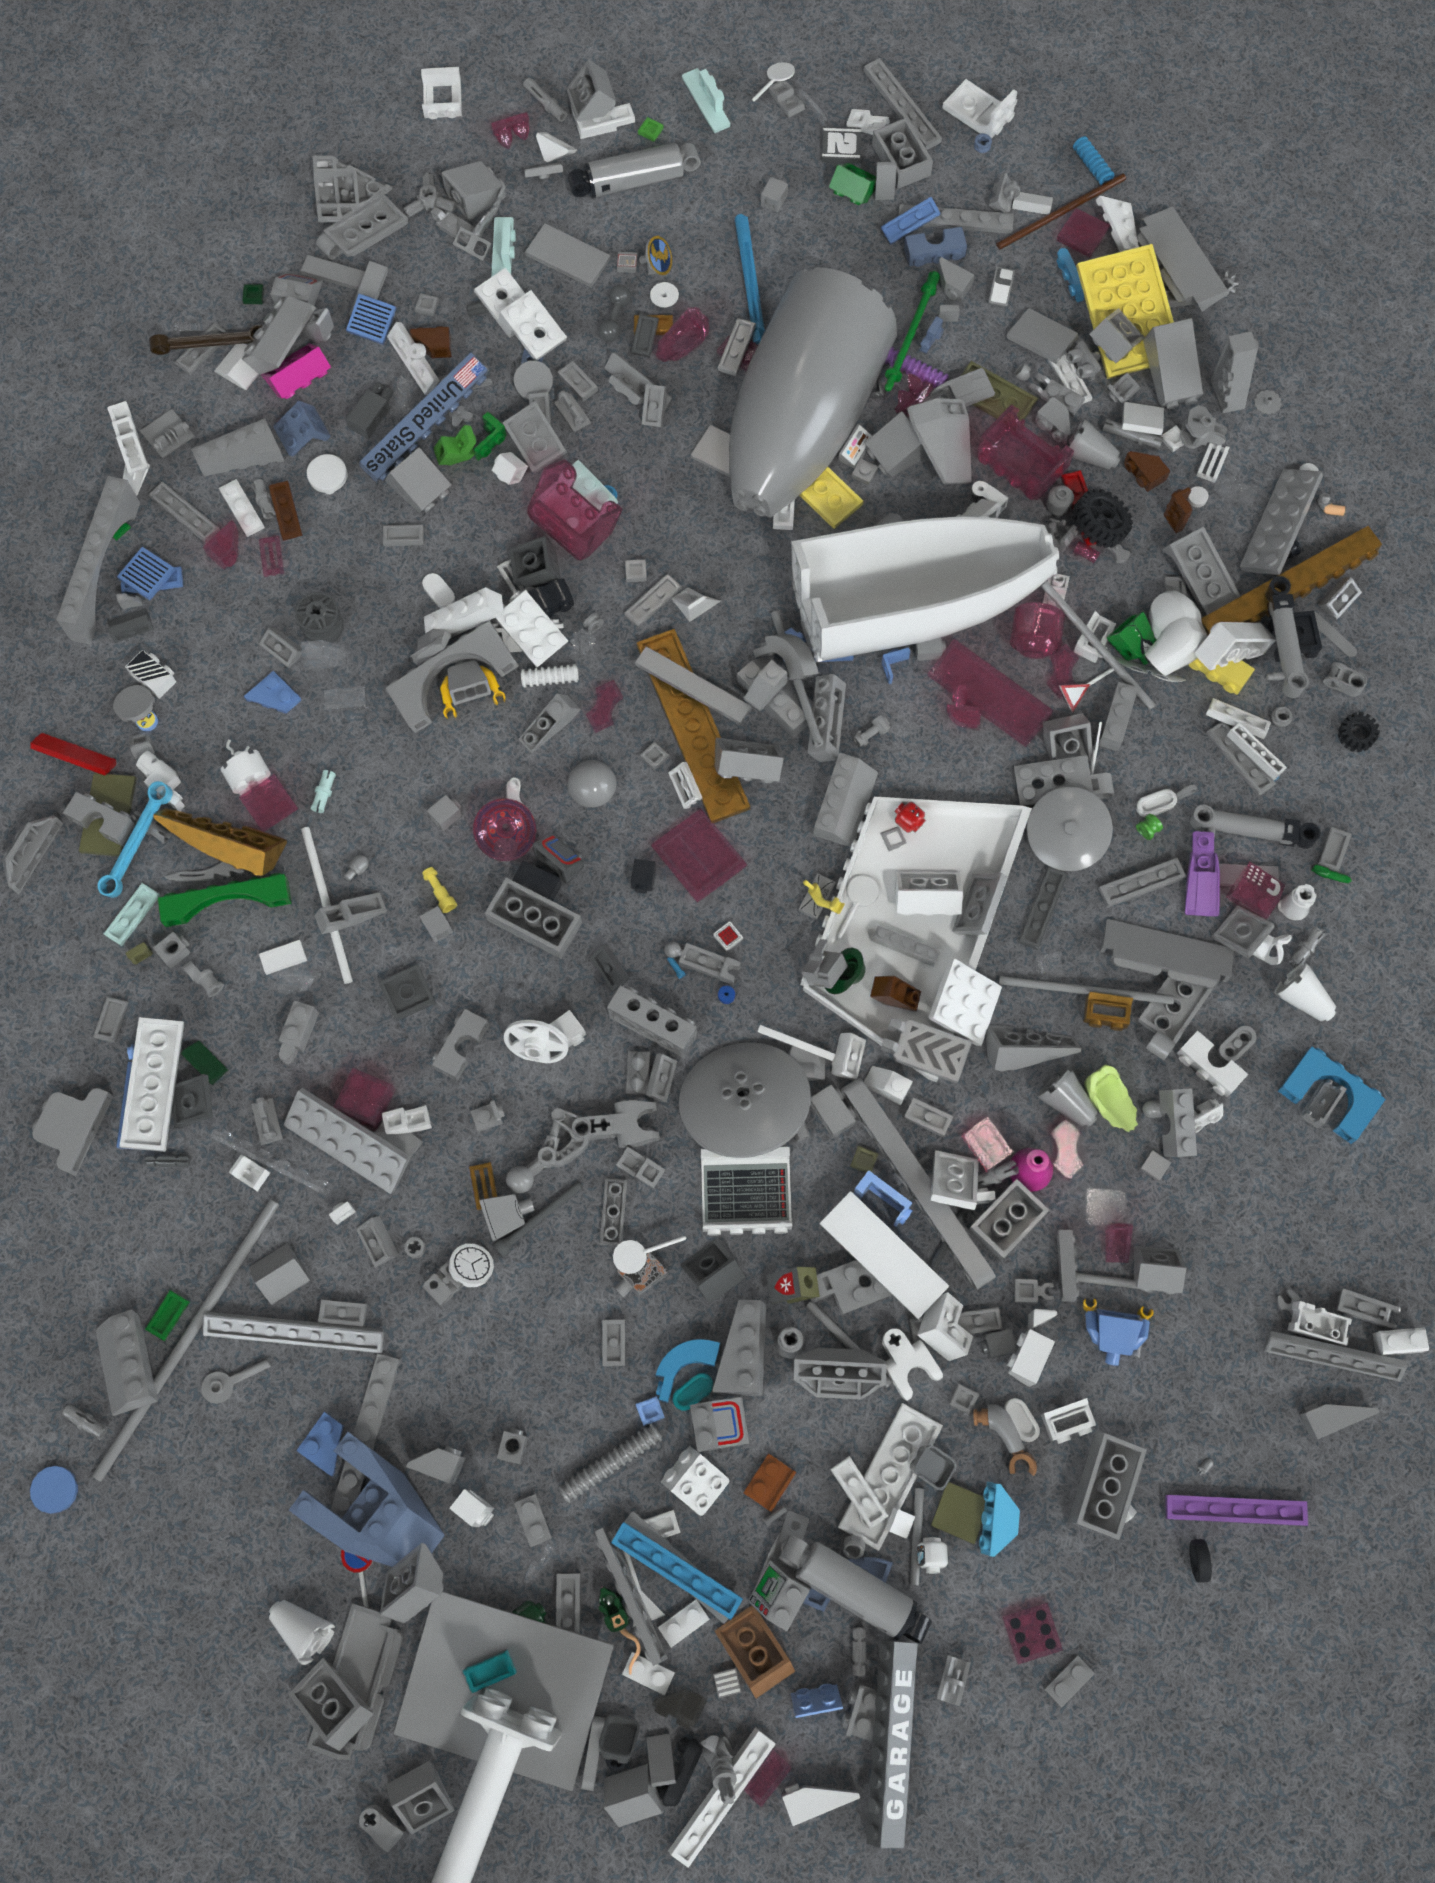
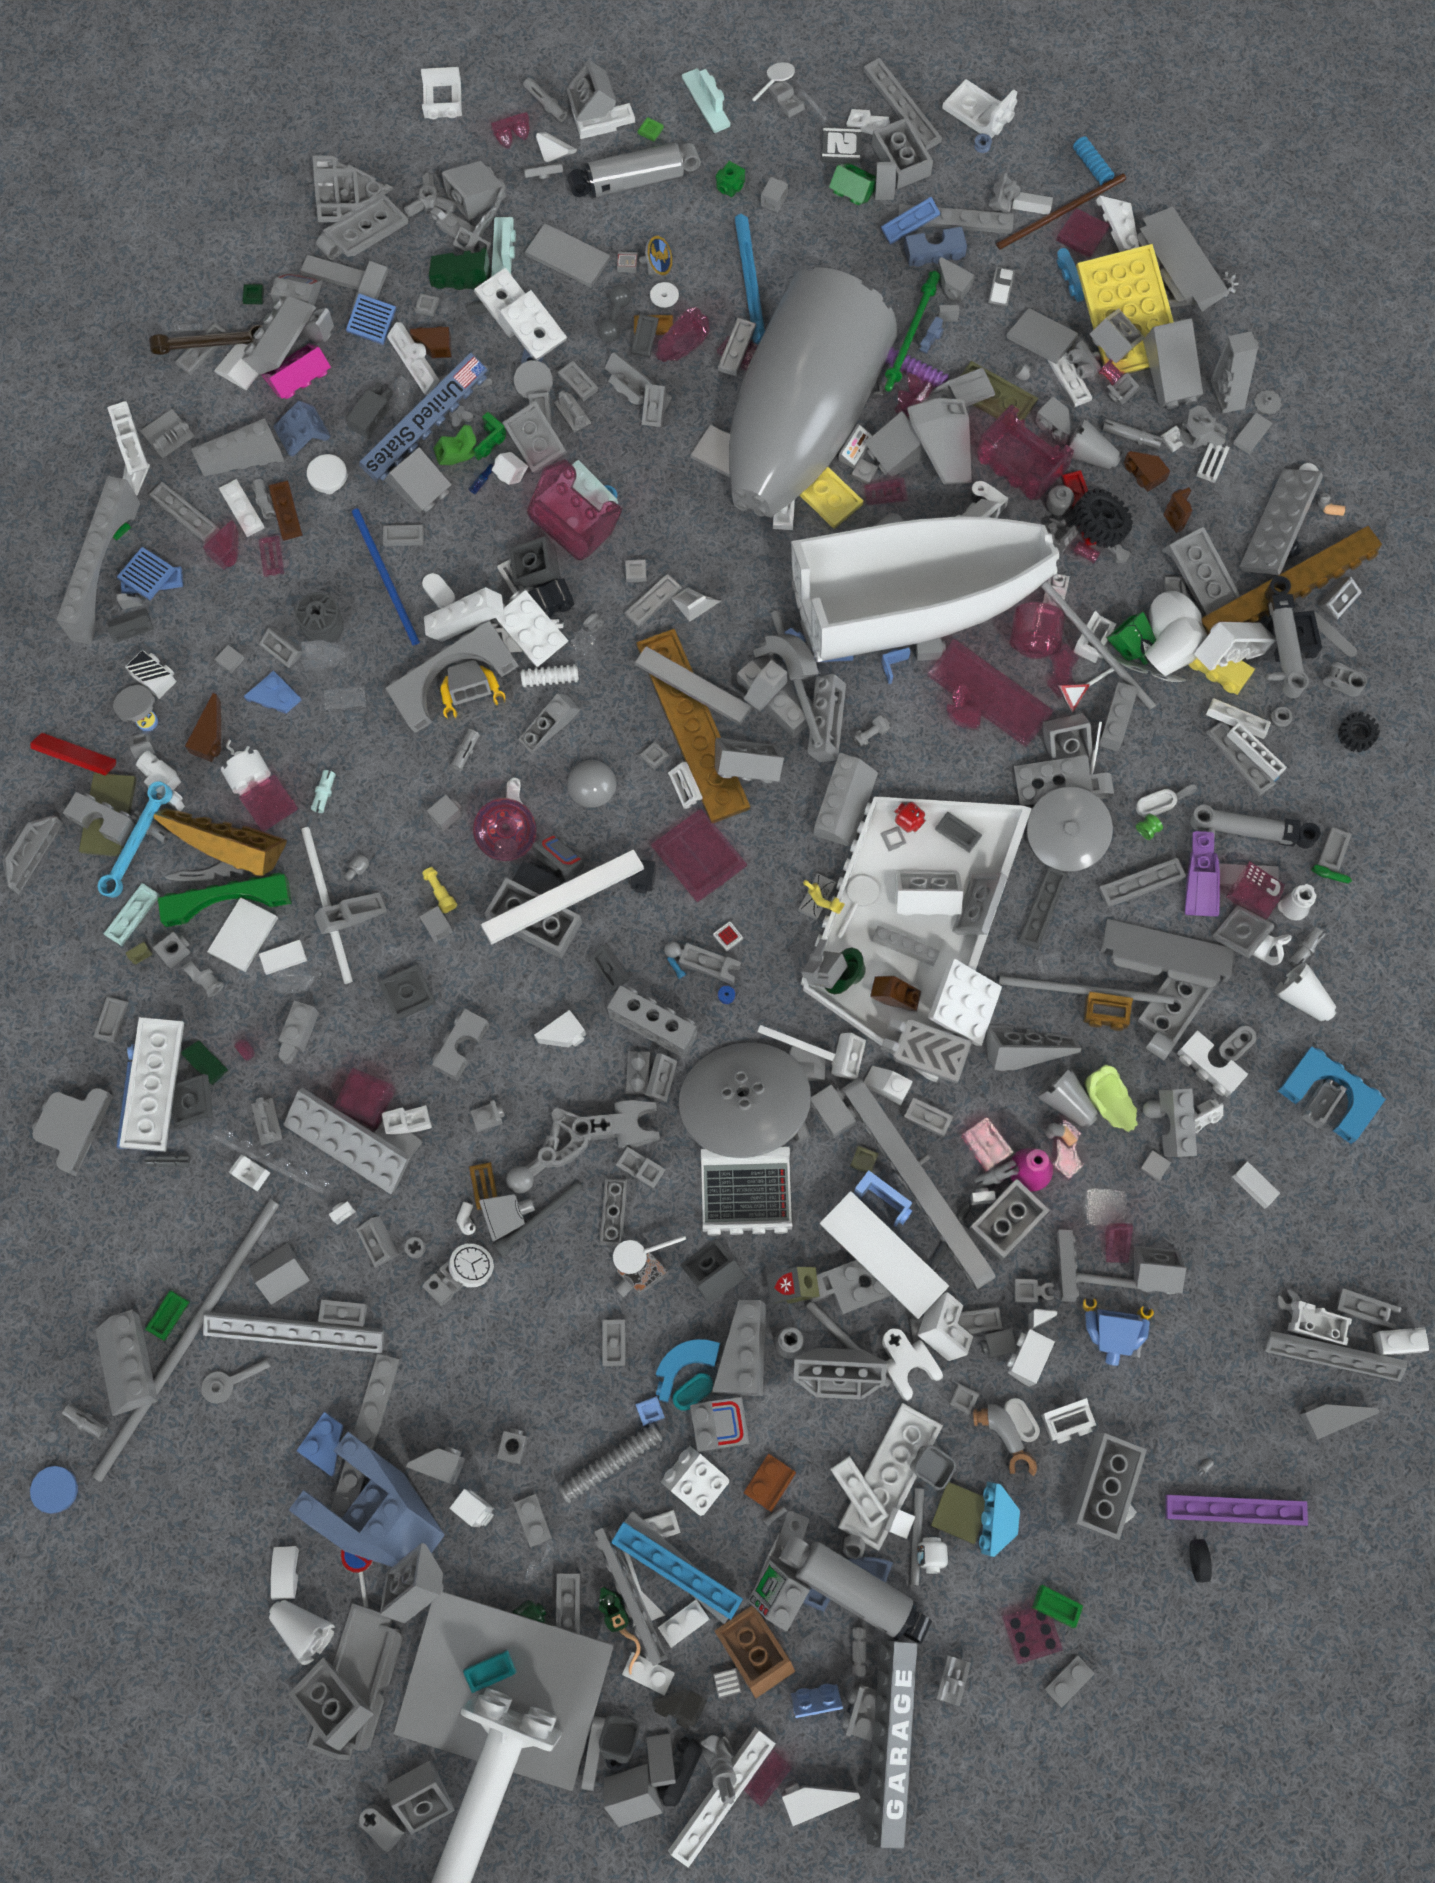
(206, 736): none -> reddish brown slope
(229, 659): none -> light grey tile
(242, 934): none -> white tile
(245, 1049): none -> clear pink tile
(283, 1572): none -> white slope
(385, 577): none -> blue piece
(430, 644): light grey slope -> none
(459, 271): none -> dark green wedge
(464, 1221): none -> white arm
(465, 749): none -> light grey pin
(482, 478): none -> clear blue piece
(536, 1042): white wheel -> none
(562, 897): none -> white tile
(601, 715): clear pink tile -> none
(730, 179): none -> green brick
(891, 484): none -> clear pink slope
(954, 1180): white plate -> none
(958, 832): none -> dark grey tile
(1057, 1606): none -> green tile
(1061, 1131): none -> arm
(1063, 394): light grey hinge -> none
(1111, 372): none -> clear pink bush
(1143, 418): white tile -> none
(1198, 497): white tile -> none
(1252, 433): none -> light grey tile
(1256, 1185): none -> white slope

